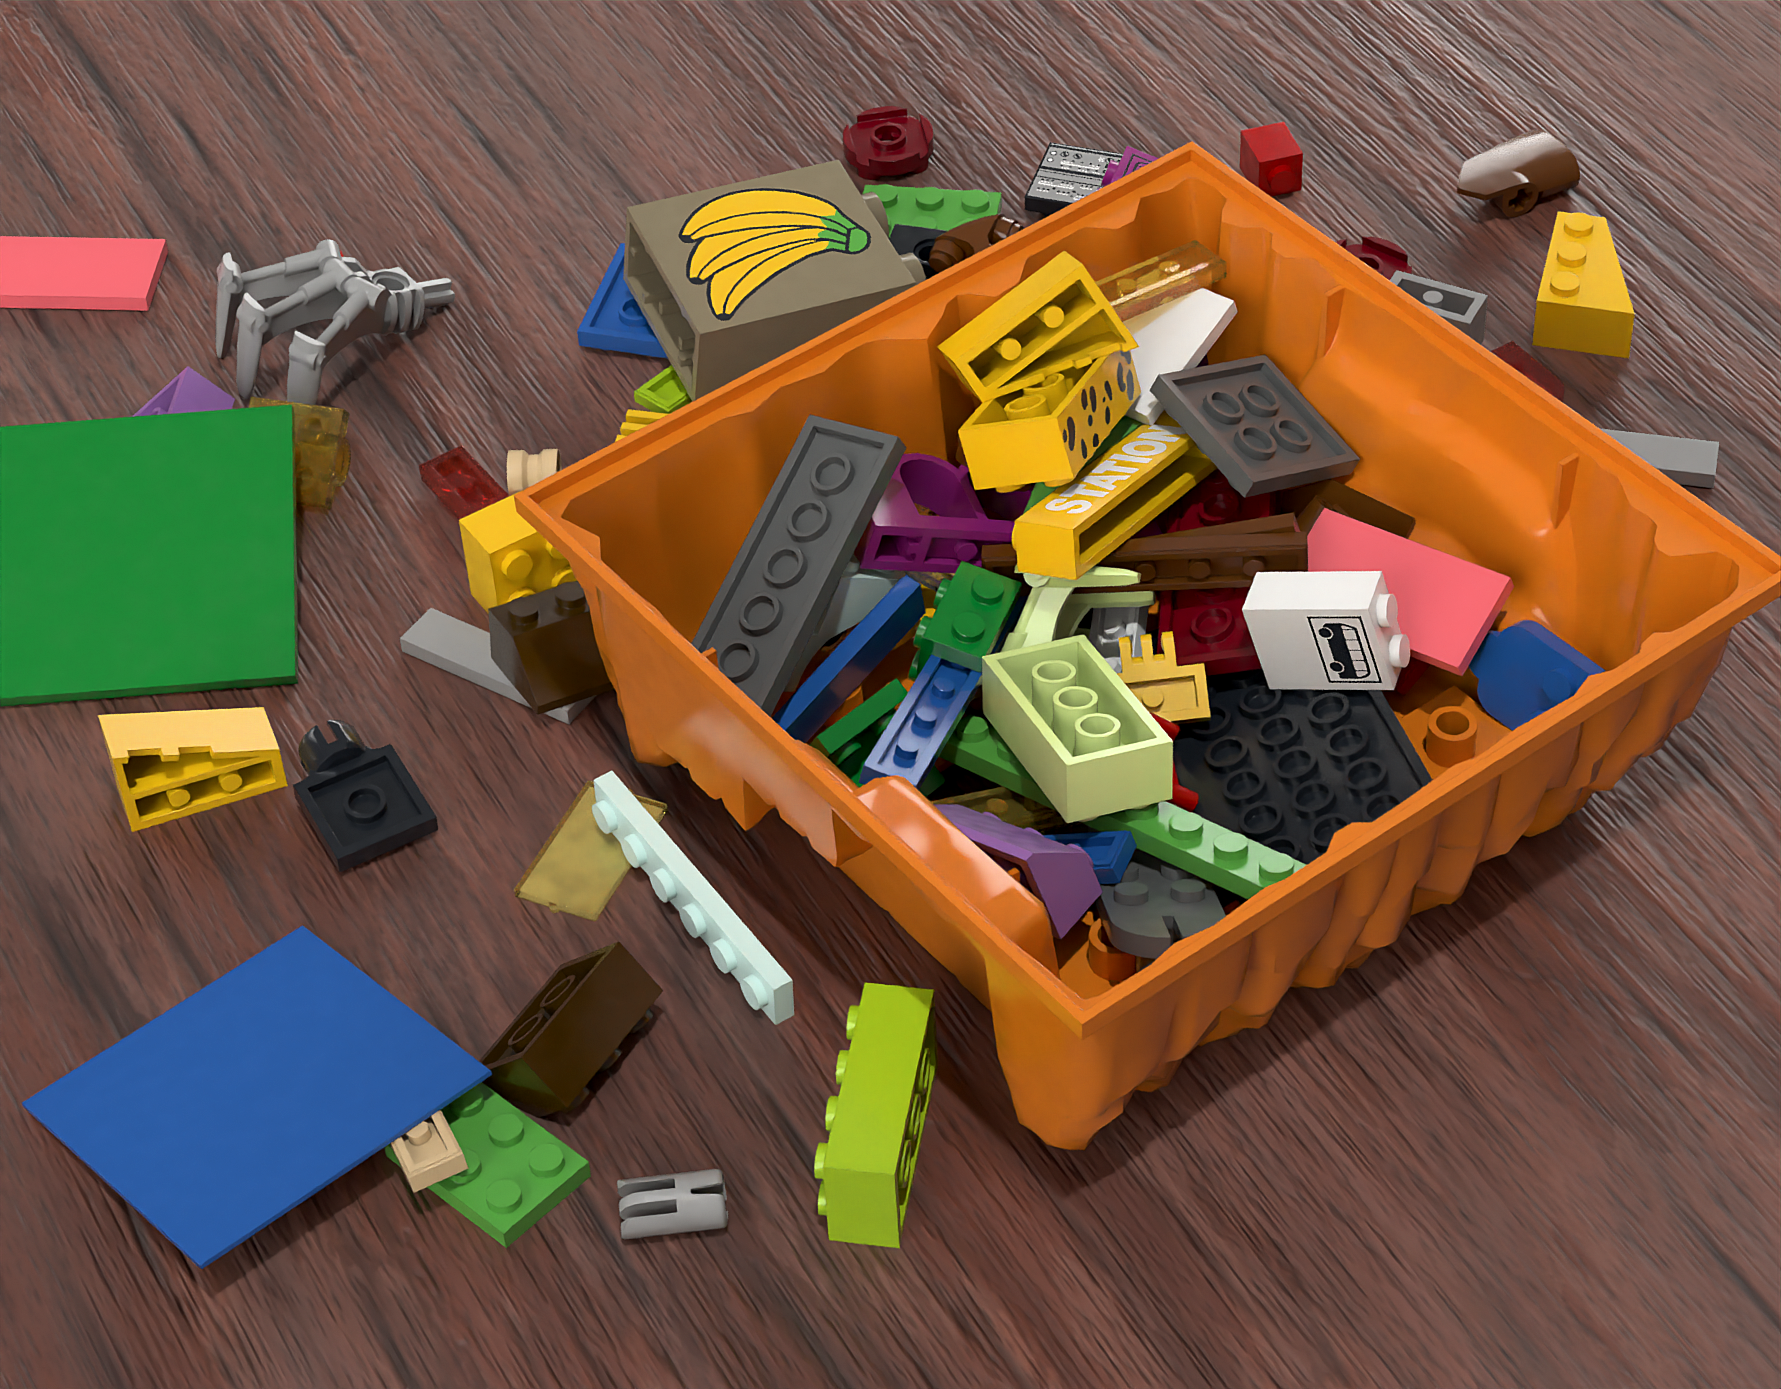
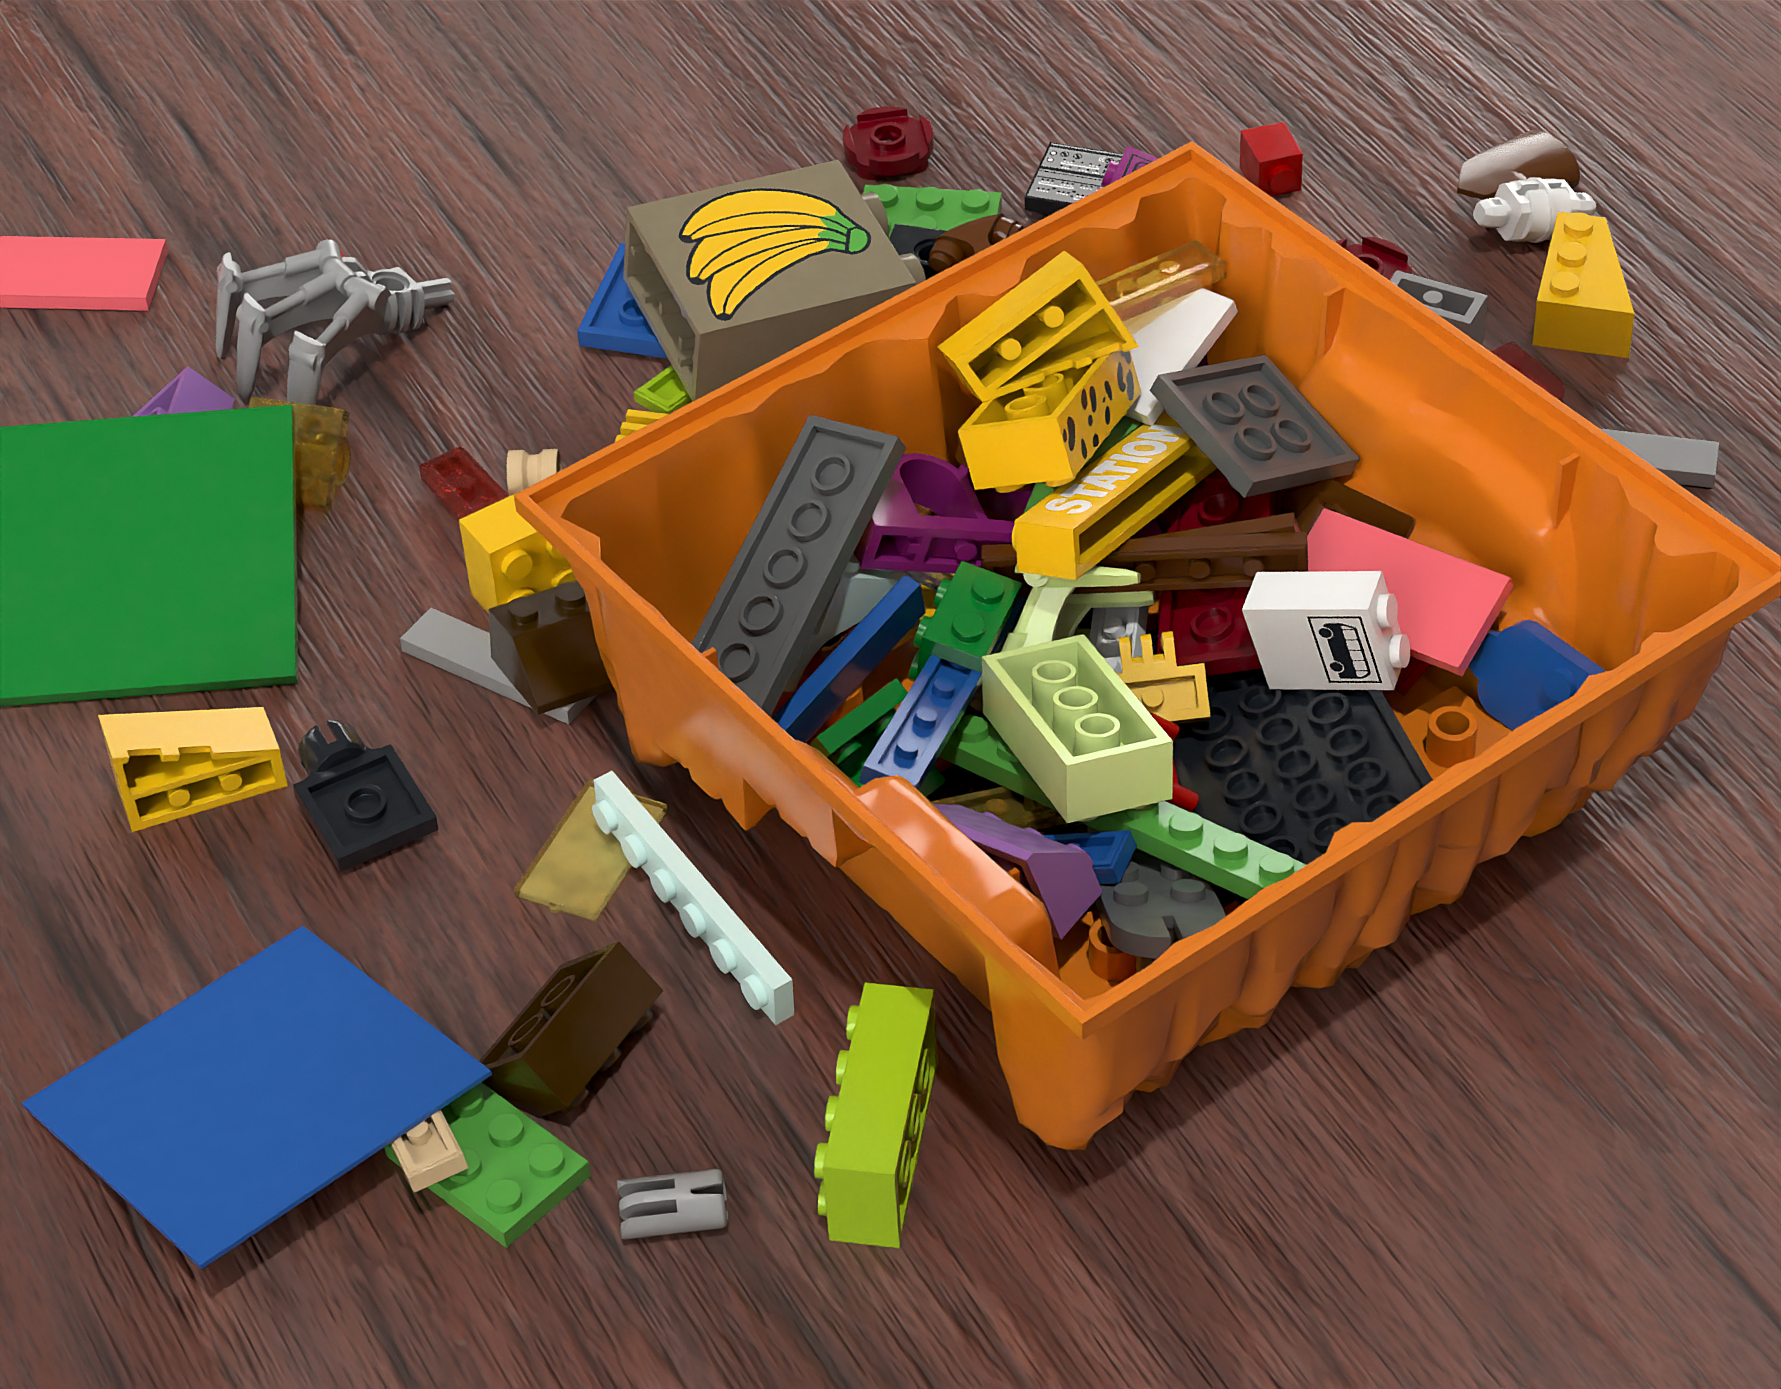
(1530, 207): none -> white piece

